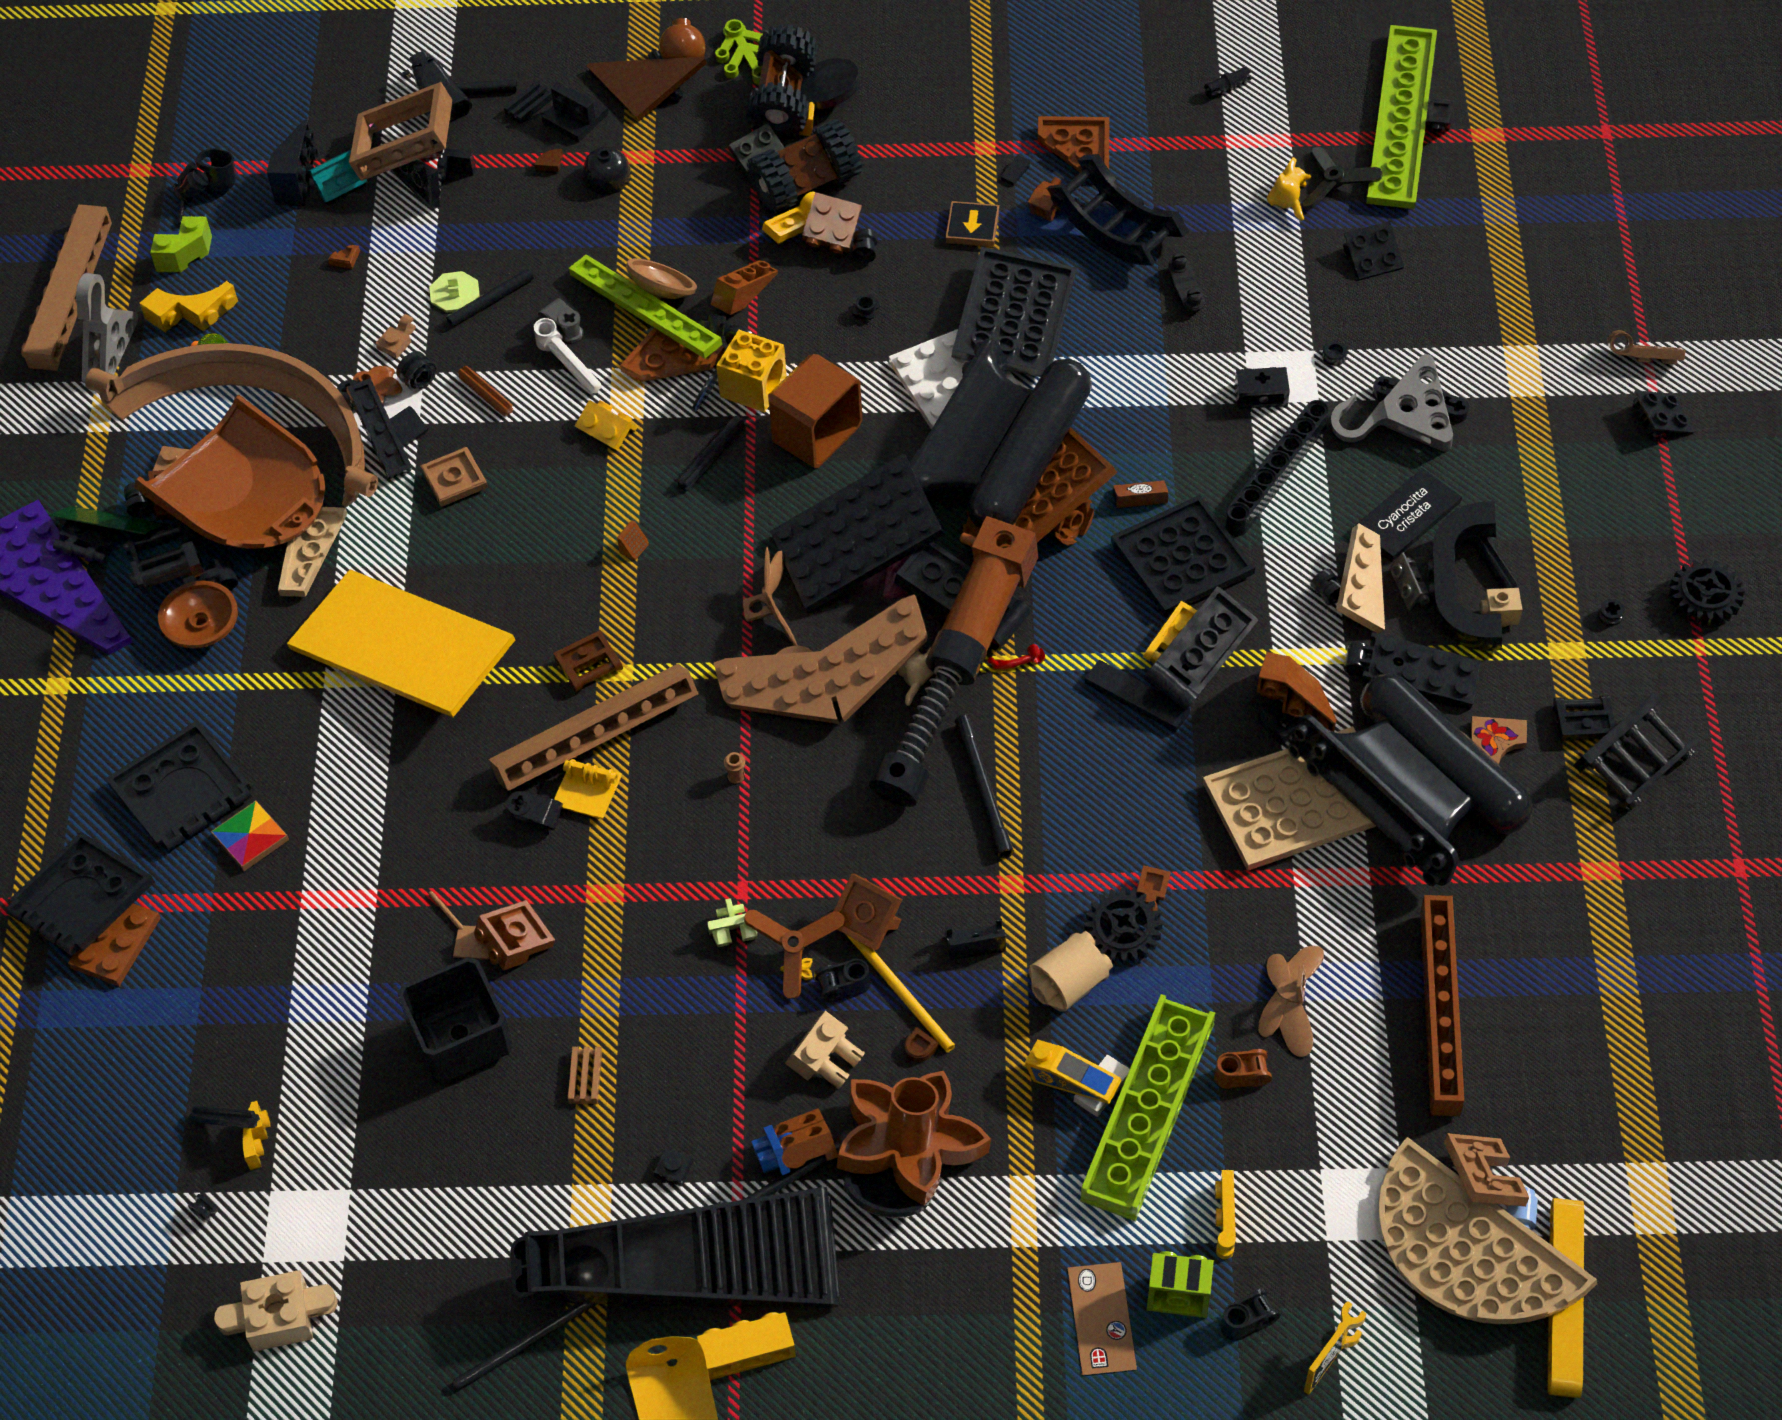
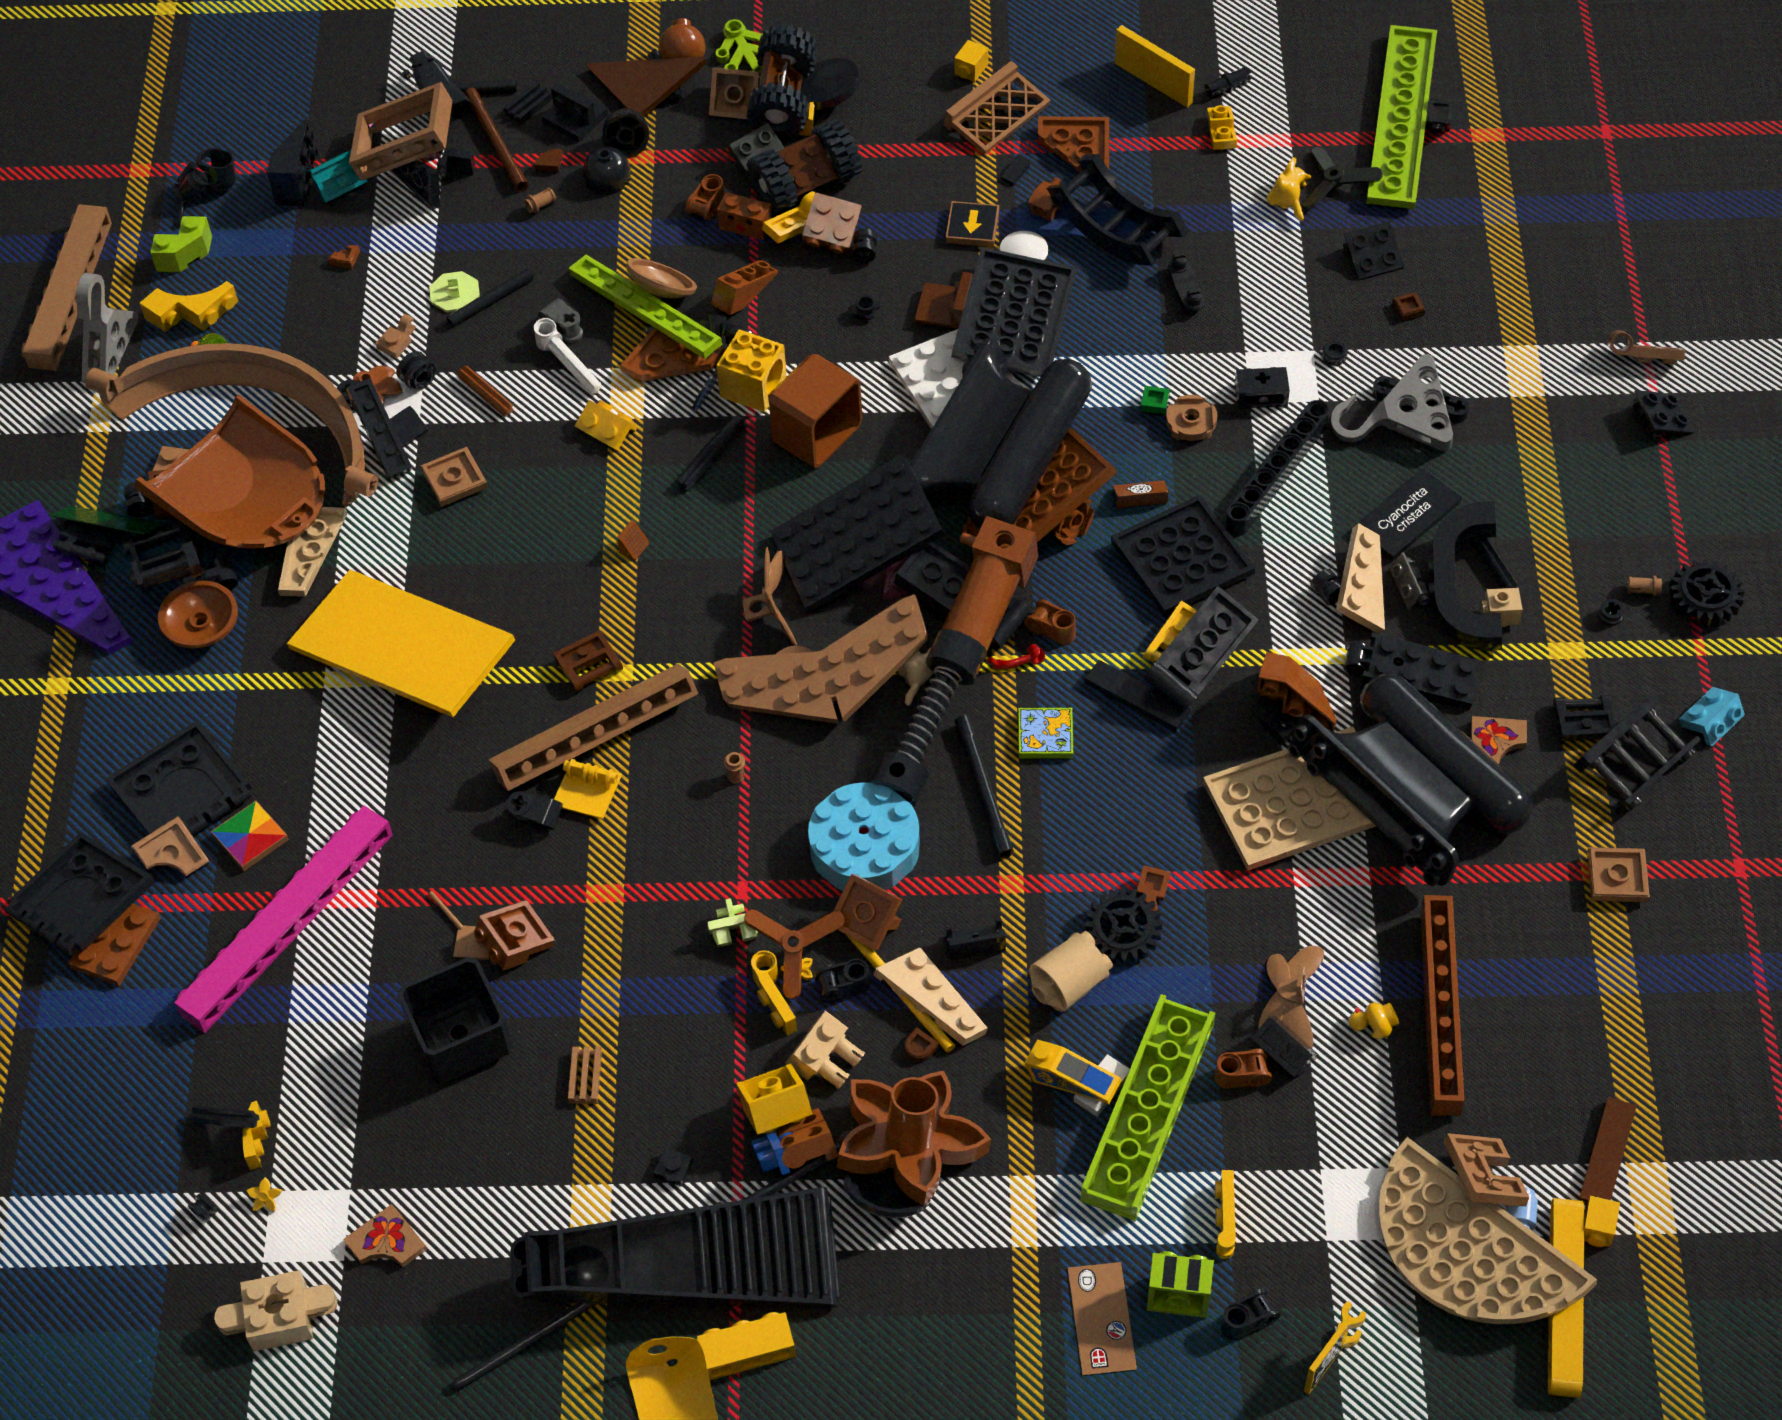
(171, 847): none -> medium nougat tile
(264, 1195): none -> yellow plant
(283, 919): none -> dark pink brick
(386, 1237): none -> medium nougat tile
(514, 173): none -> reddish brown piece
(535, 202): none -> medium nougat pin
(626, 131): none -> black cylinder
(706, 197): none -> dark orange piece
(731, 92): none -> medium nougat slope
(743, 215): none -> dark orange brick
(769, 994): none -> yellow plate
(774, 1099): none -> yellow hinge
(864, 833): none -> medium azure piece
(932, 994): none -> tan wing
(943, 304): none -> reddish brown bracket
(971, 61): none -> yellow brick
(981, 98): none -> medium nougat fence
(1025, 244): none -> white dish
(1045, 733): none -> tile
(1052, 622): none -> dark orange piece
(1154, 66): none -> yellow tile
(1155, 400): none -> green plate
(1189, 430): none -> medium nougat plate
(1222, 127): none -> yellow slope
(1284, 1046): none -> black hinge
(1379, 1017): none -> yellow animal
(1408, 306): none -> reddish brown tile
(1600, 1221): none -> yellow brick
(1608, 1150): none -> reddish brown tile
(1618, 874): none -> medium nougat plate
(1645, 585): none -> medium nougat pin
(1713, 714): none -> medium azure bracket

